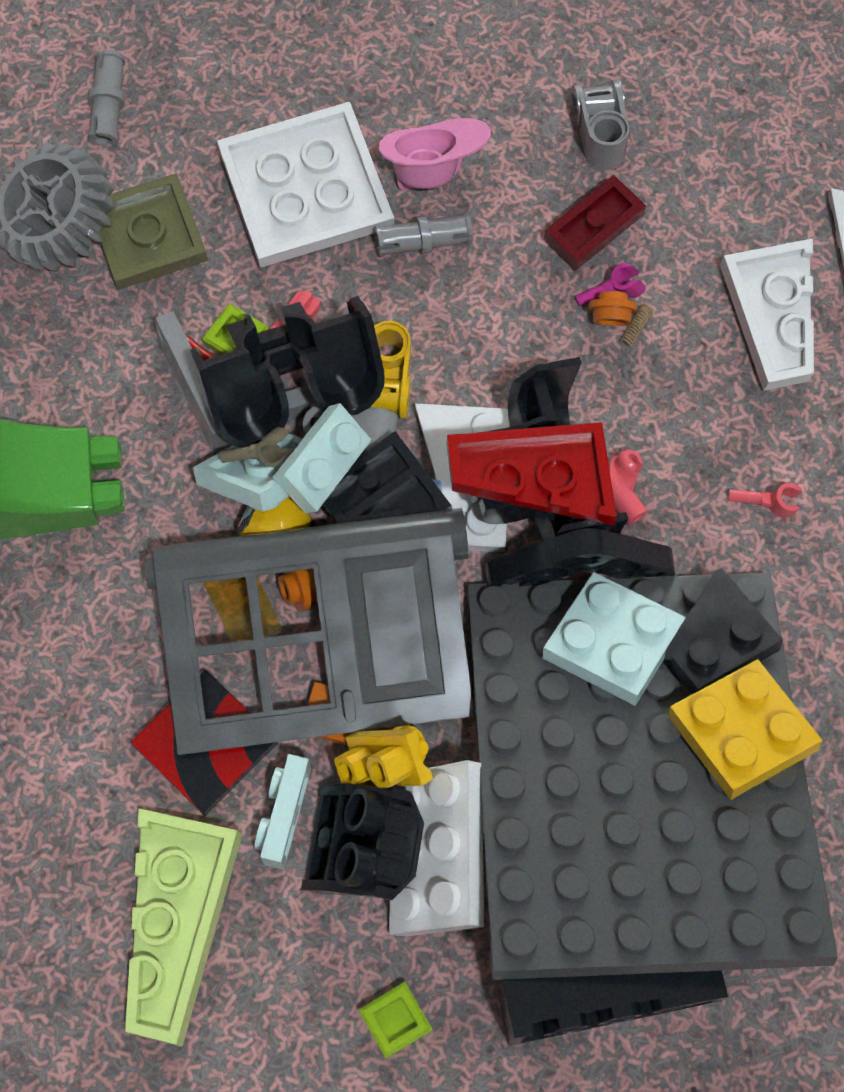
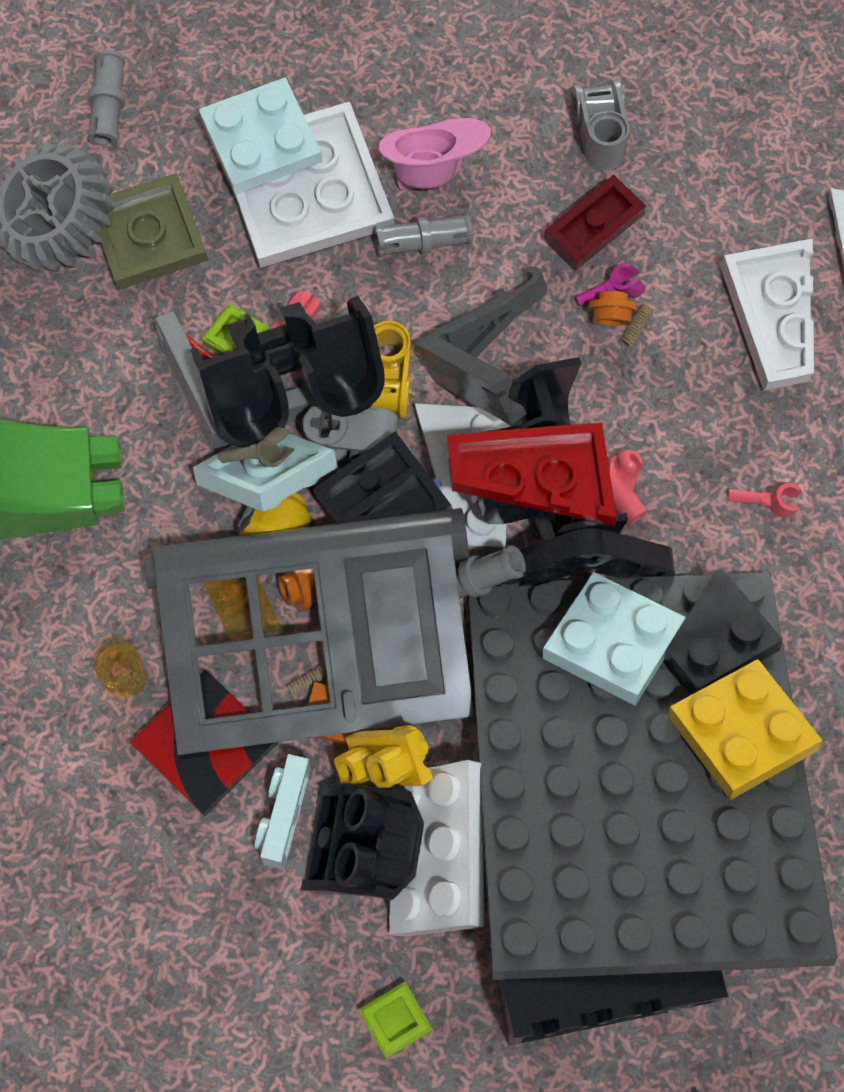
(116, 656): none -> clear yellow bush
(179, 898): yellowish green wing -> none
(260, 135): none -> light aqua plate
(308, 685): none -> tan leg
(322, 458): light aqua plate -> none
(453, 349): none -> dark grey hinge
(479, 575): none -> light grey pin

